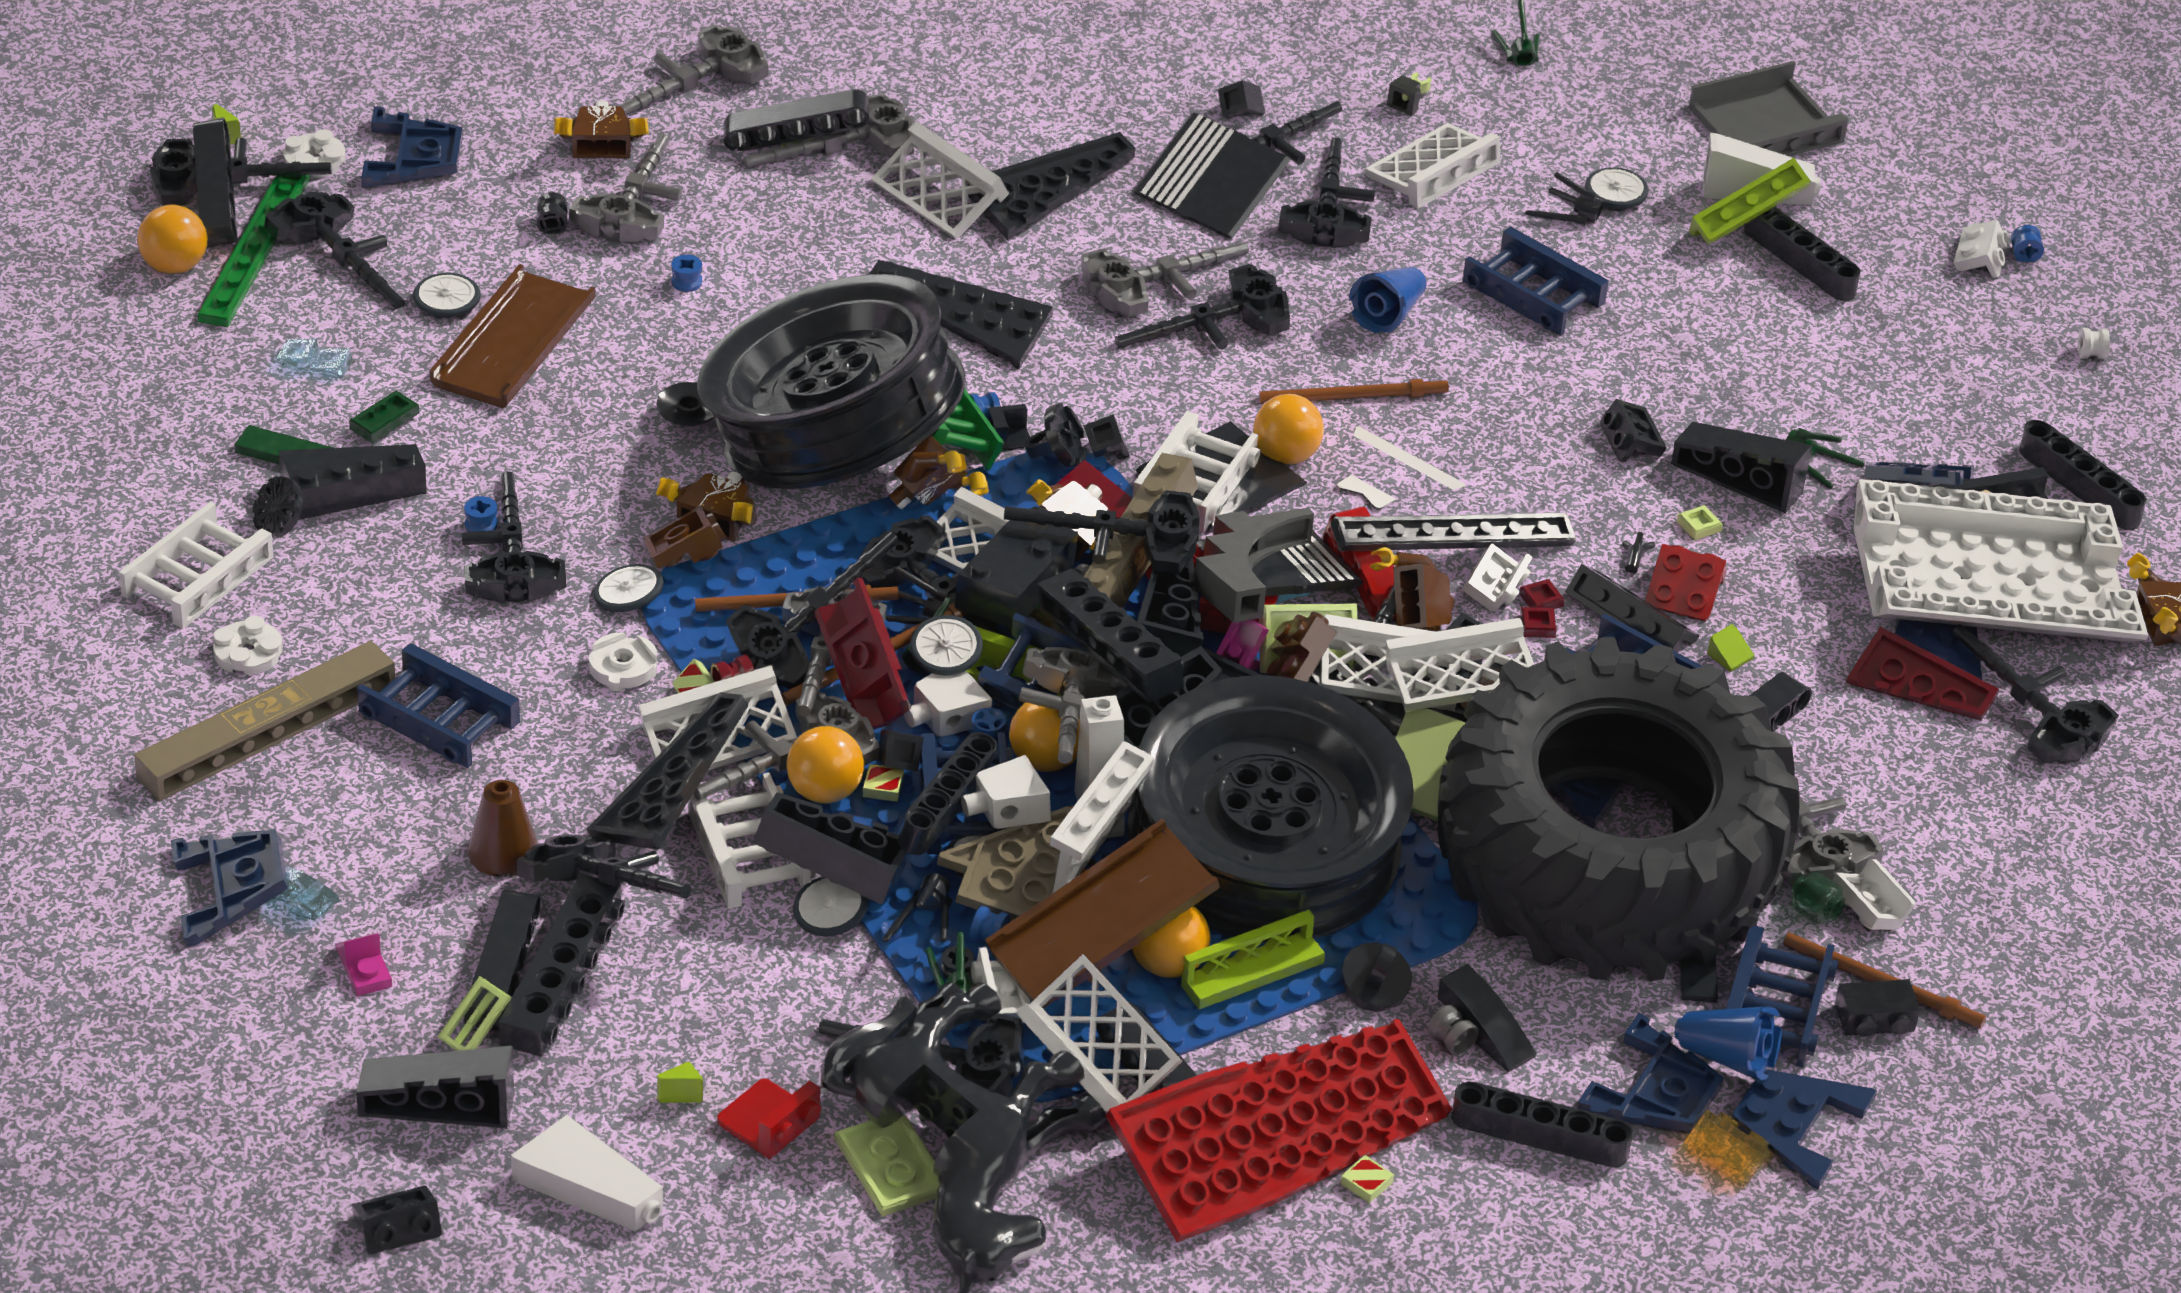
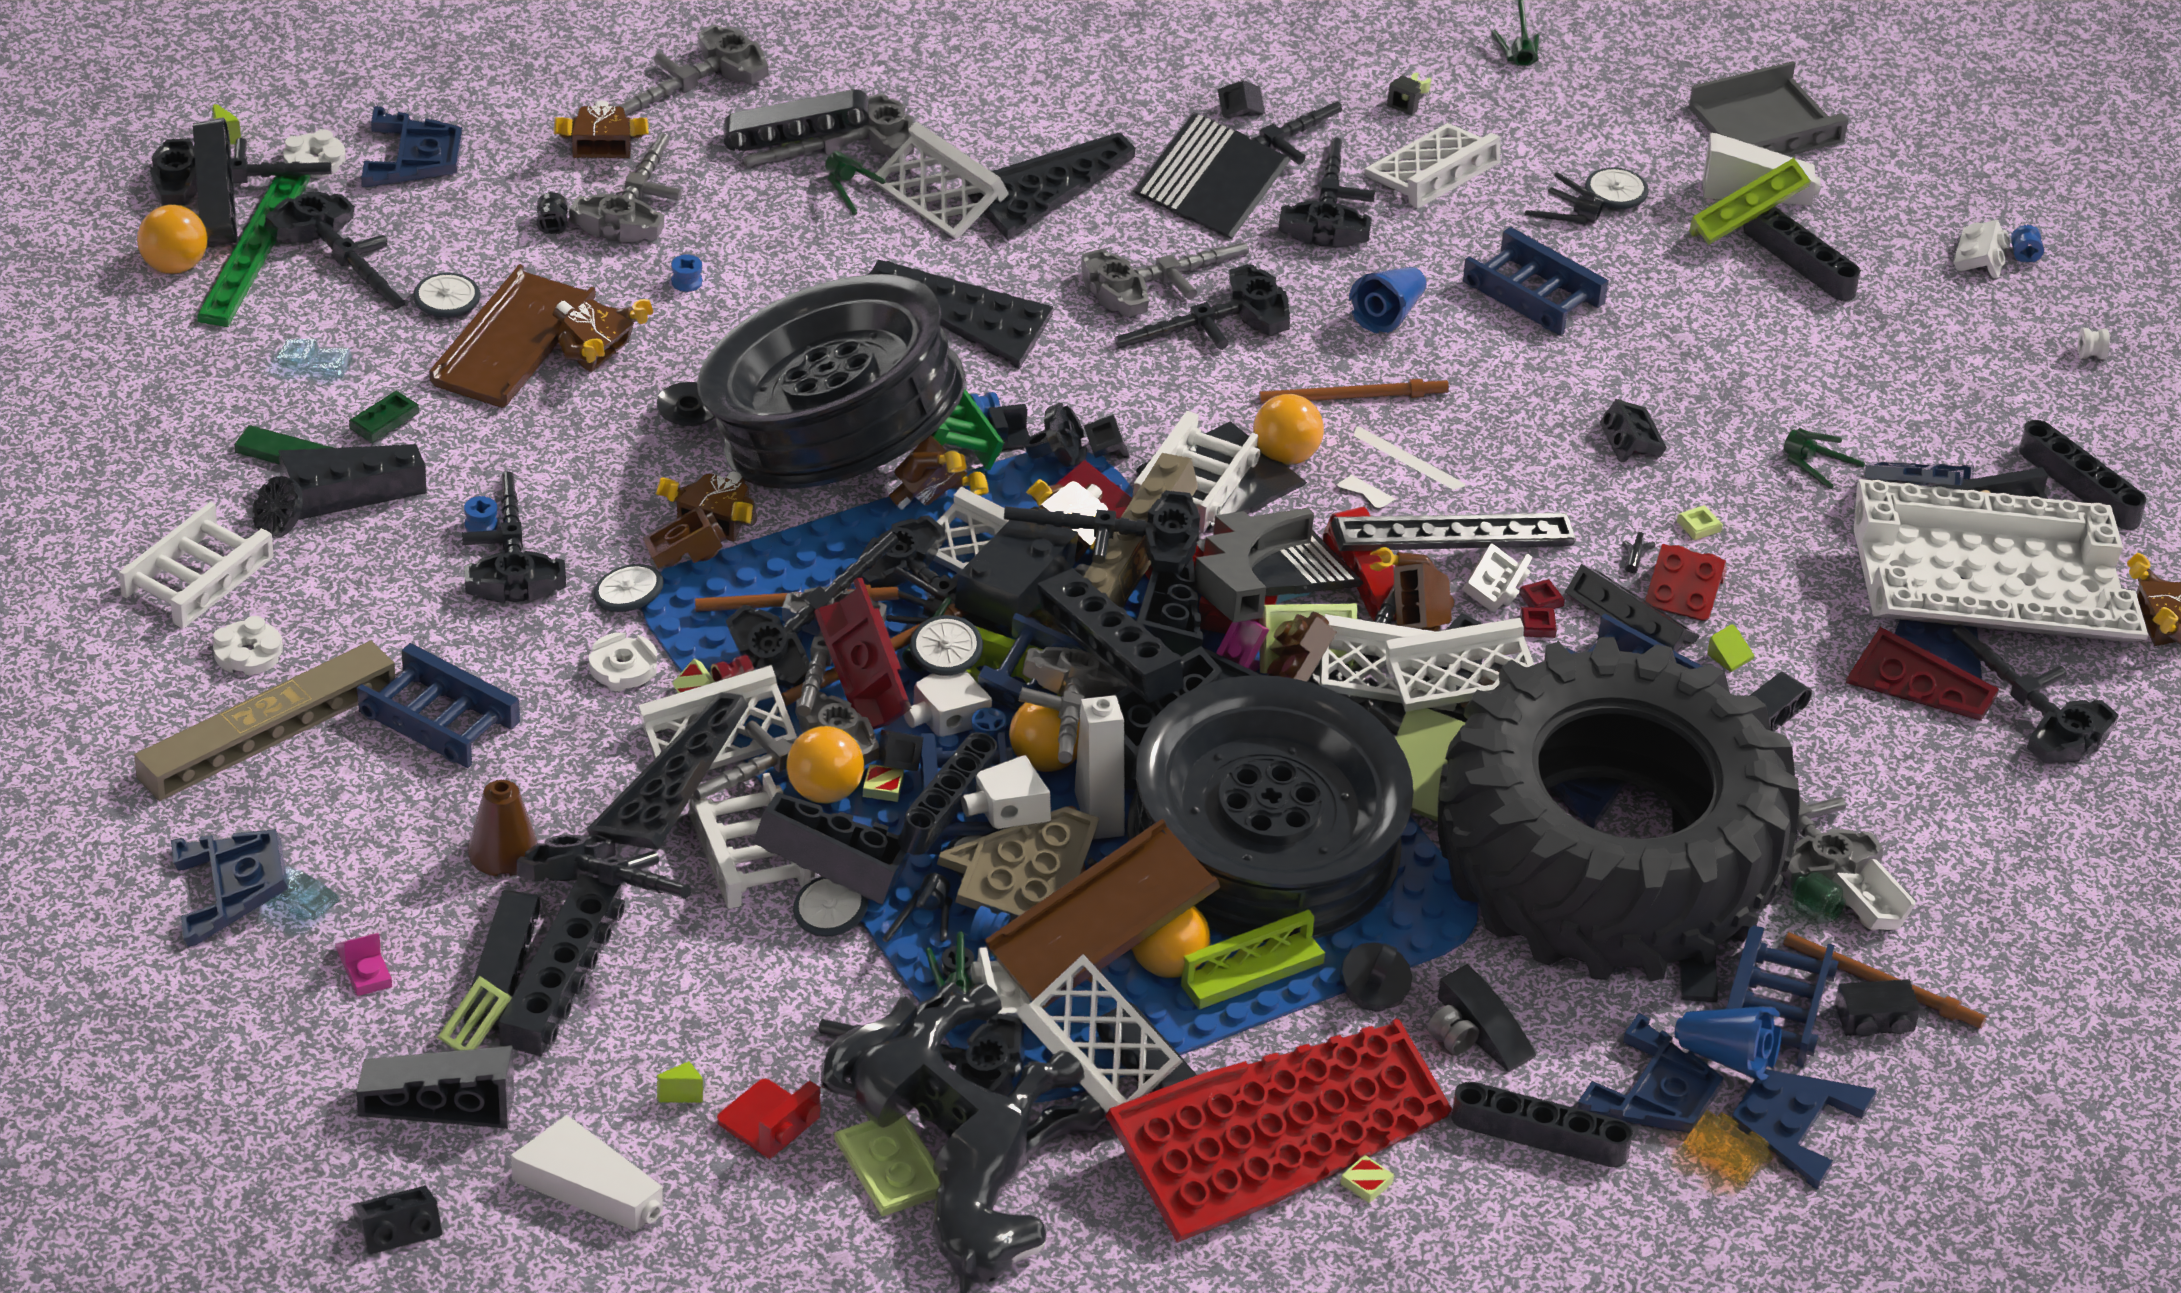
(597, 331): none -> reddish brown torso
(843, 169): none -> dark green plant
(1098, 811): white fence -> none
(1745, 462): black wedge -> none

